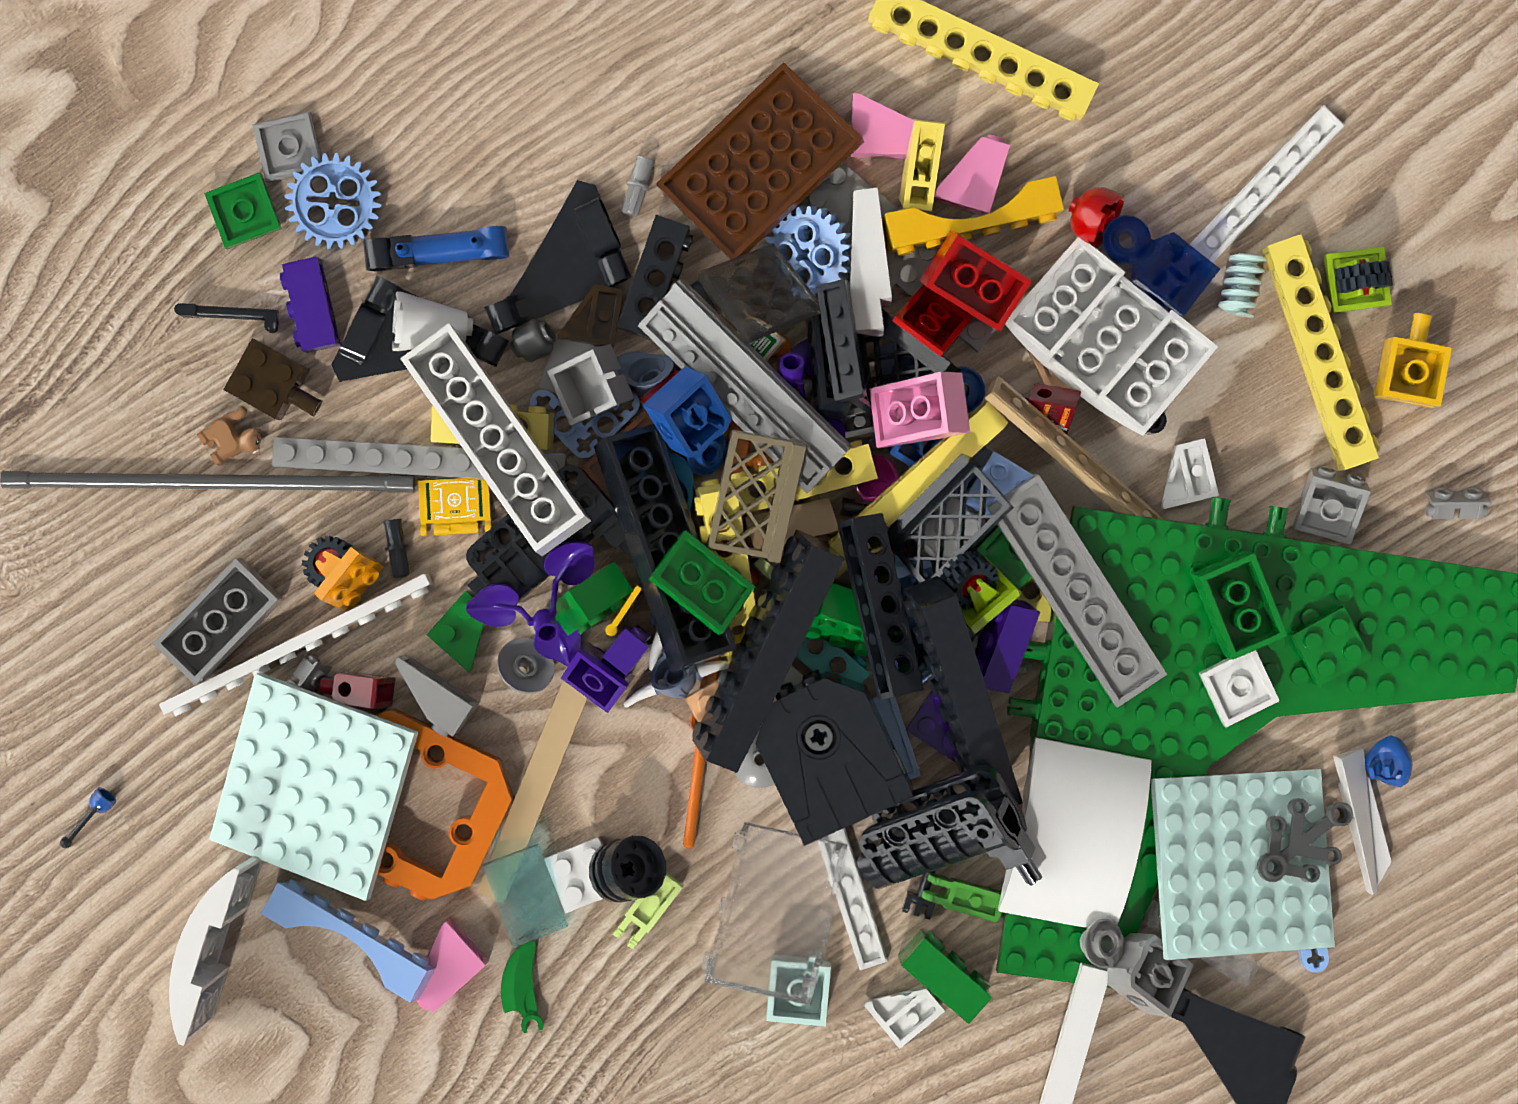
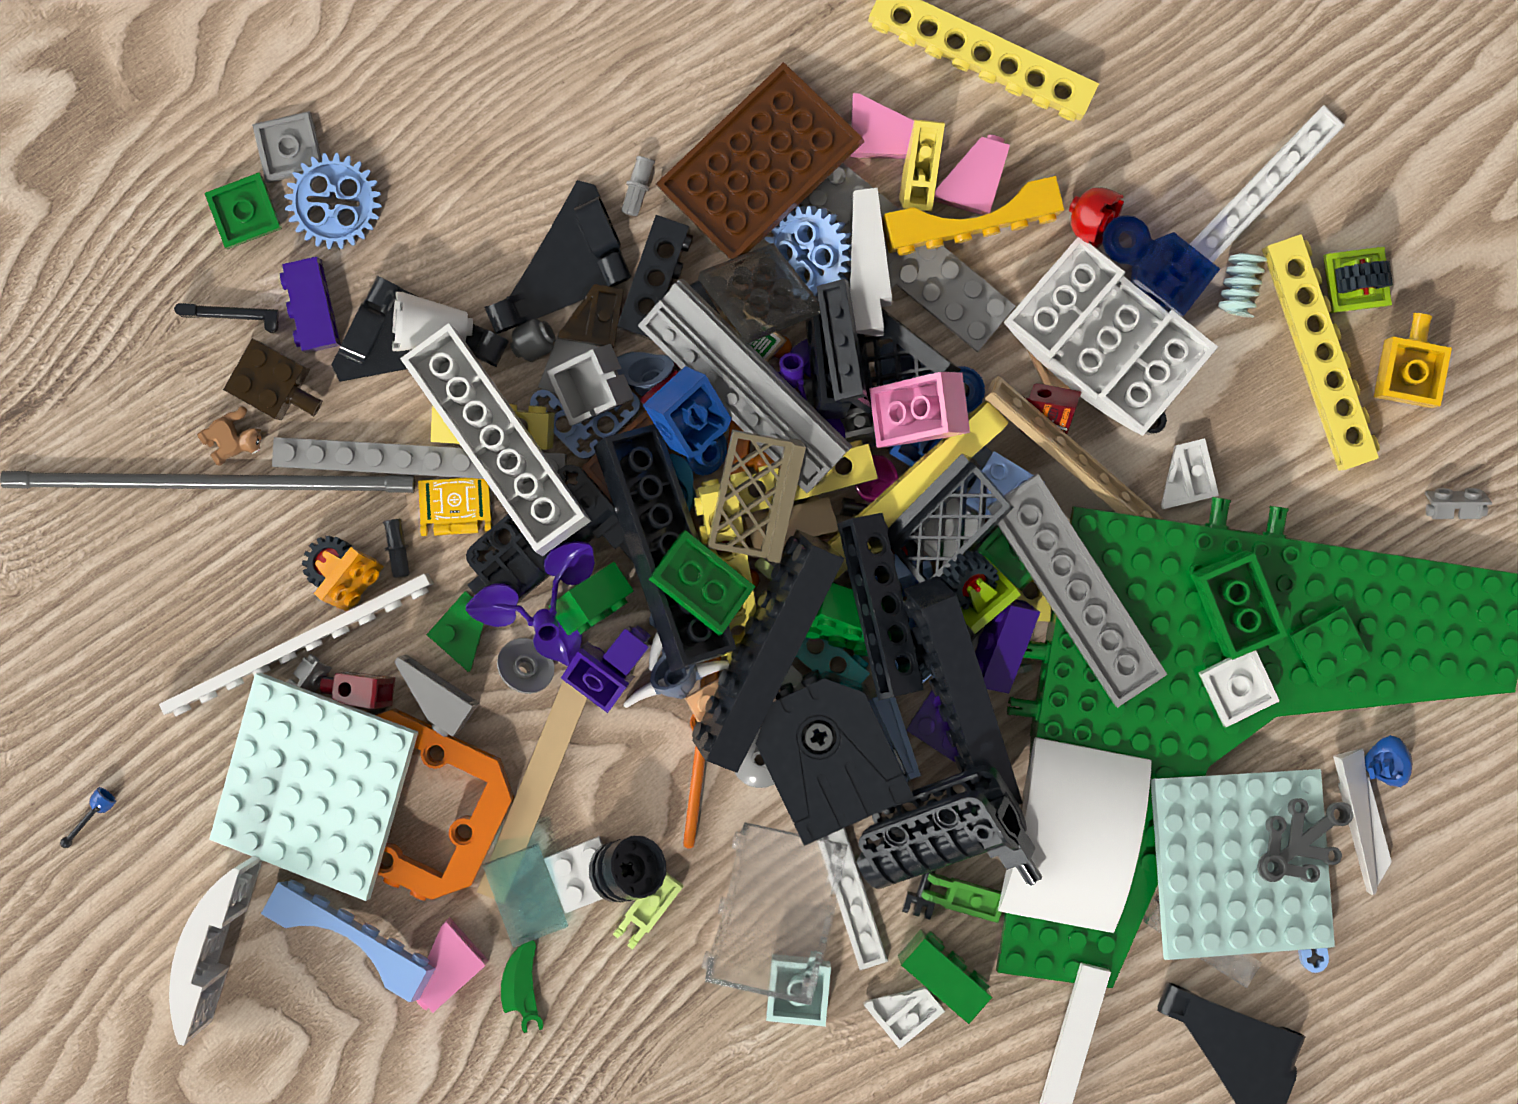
(218, 621): light grey brick -> none
(412, 251): blue piece -> none
(616, 627): yellow piece -> none
(933, 320): red slope -> none
(975, 281): red brick -> none
(1136, 966): light grey brick -> none
(1332, 505): light grey plate -> none

